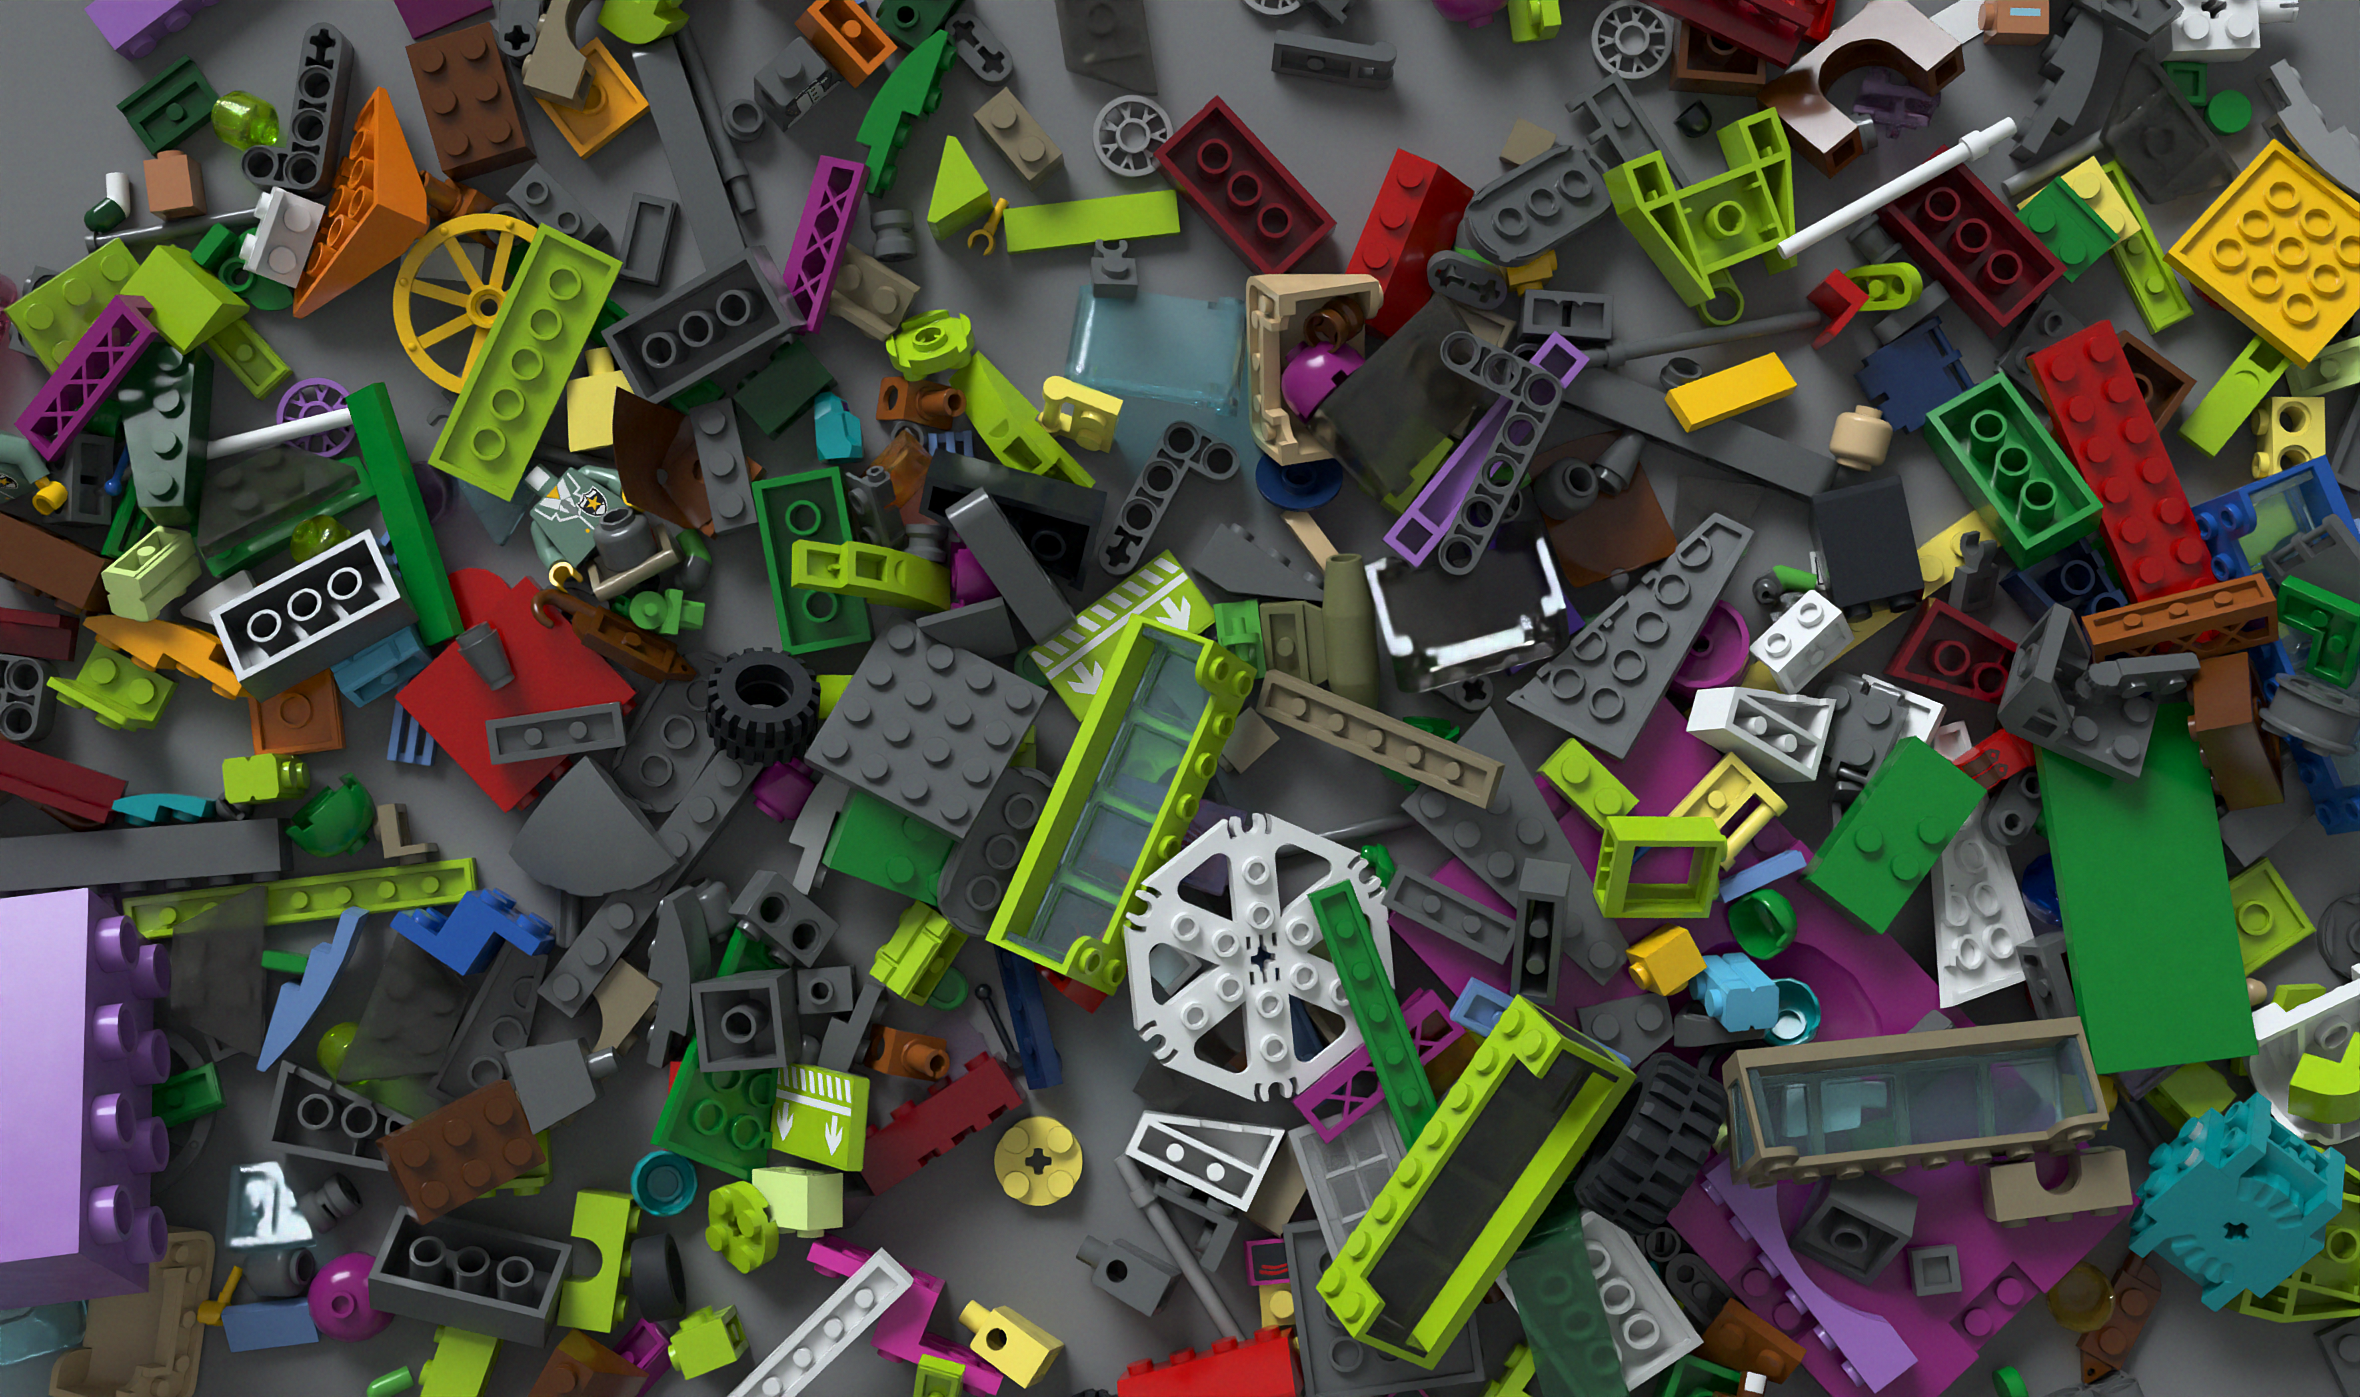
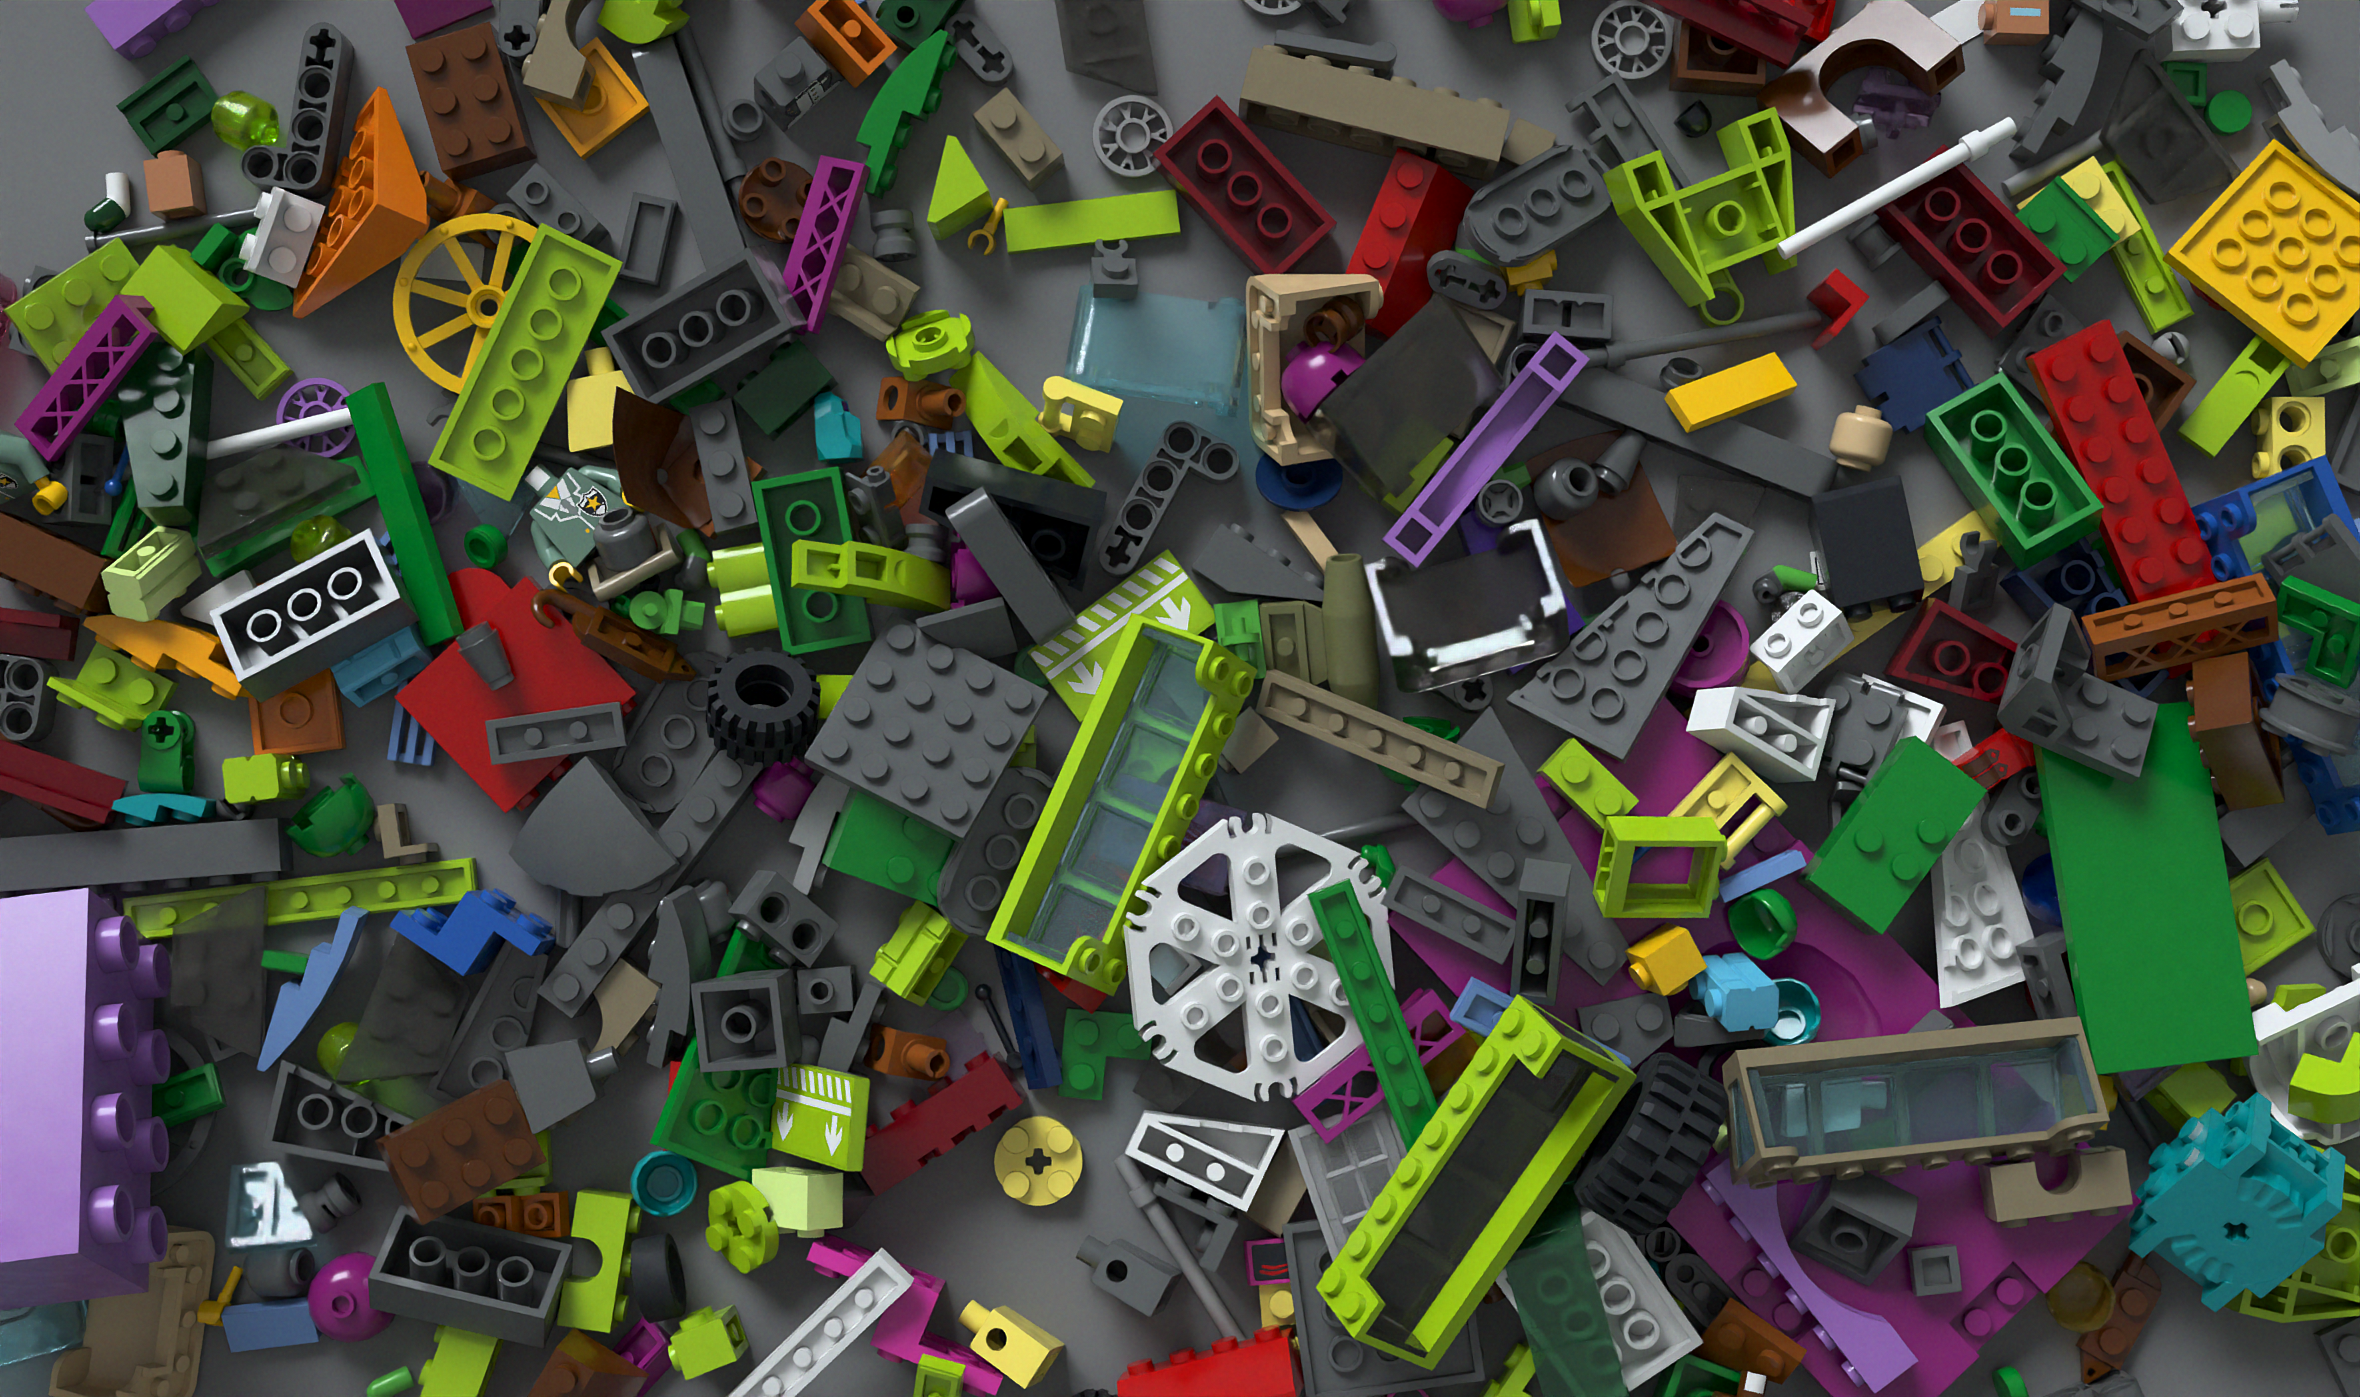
(165, 758): none -> green piece
(485, 546): none -> green tile
(533, 1215): none -> orange slope
(744, 591): none -> lime brick
(774, 199): none -> reddish brown dish
(1088, 1042): none -> green plate
(1372, 112): none -> dark tan brick
(1502, 448): dark grey beam -> none
(1886, 285): lime plate -> none
(2135, 676): dark grey hinge -> none
(2166, 349): none -> light grey hinge

